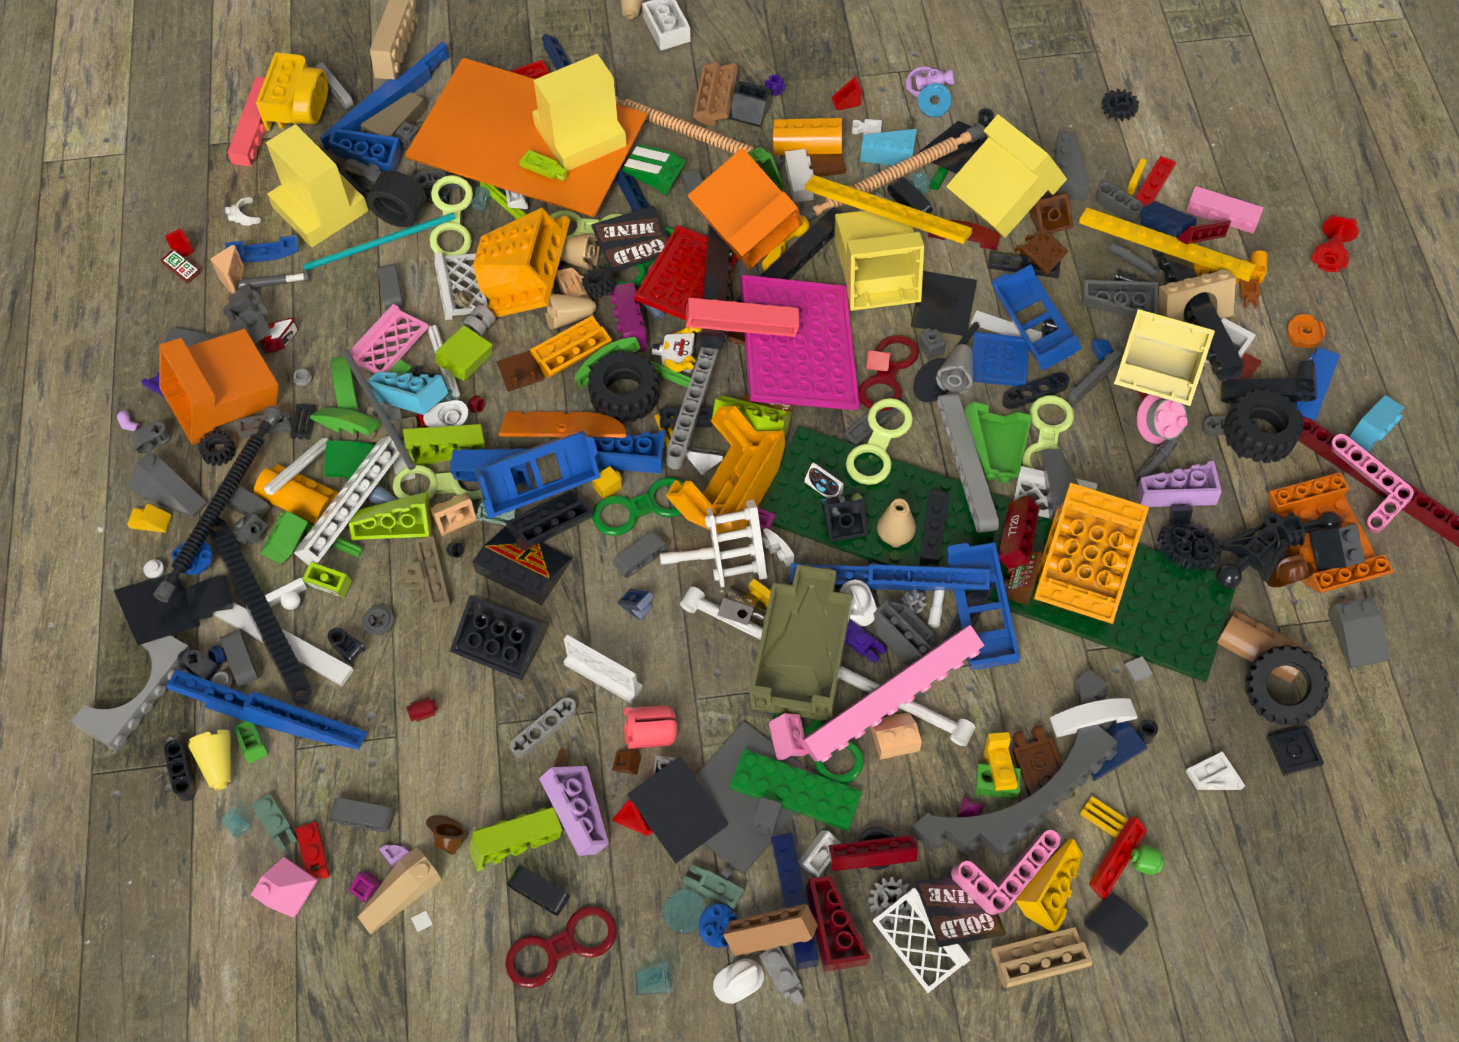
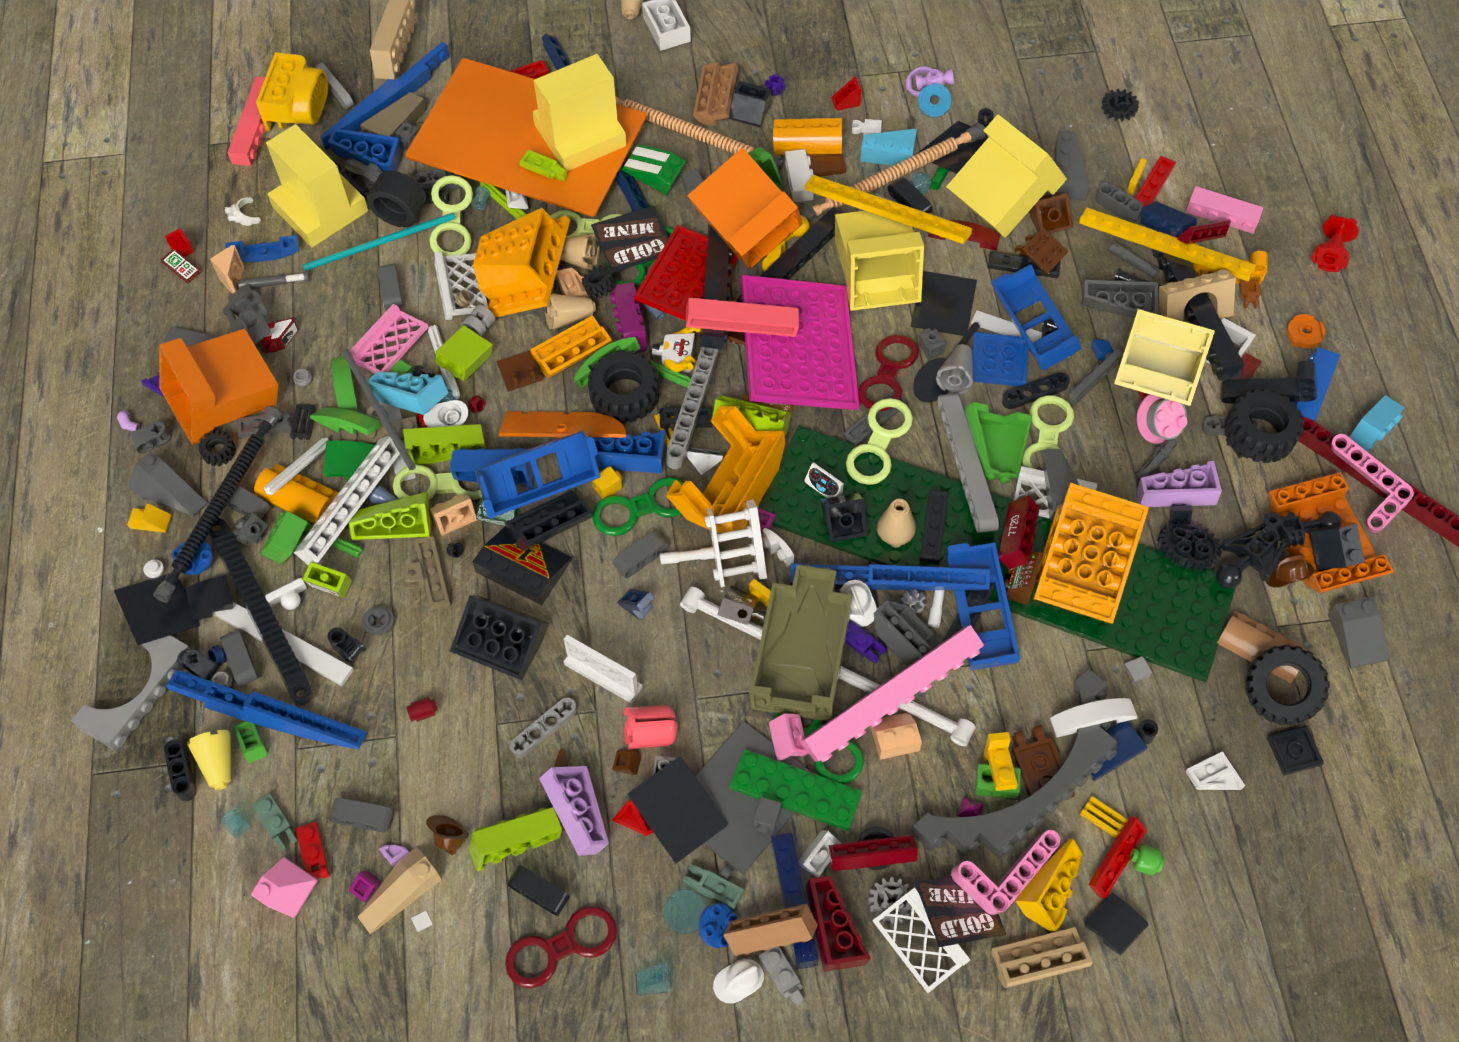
(878, 360): panel -> none

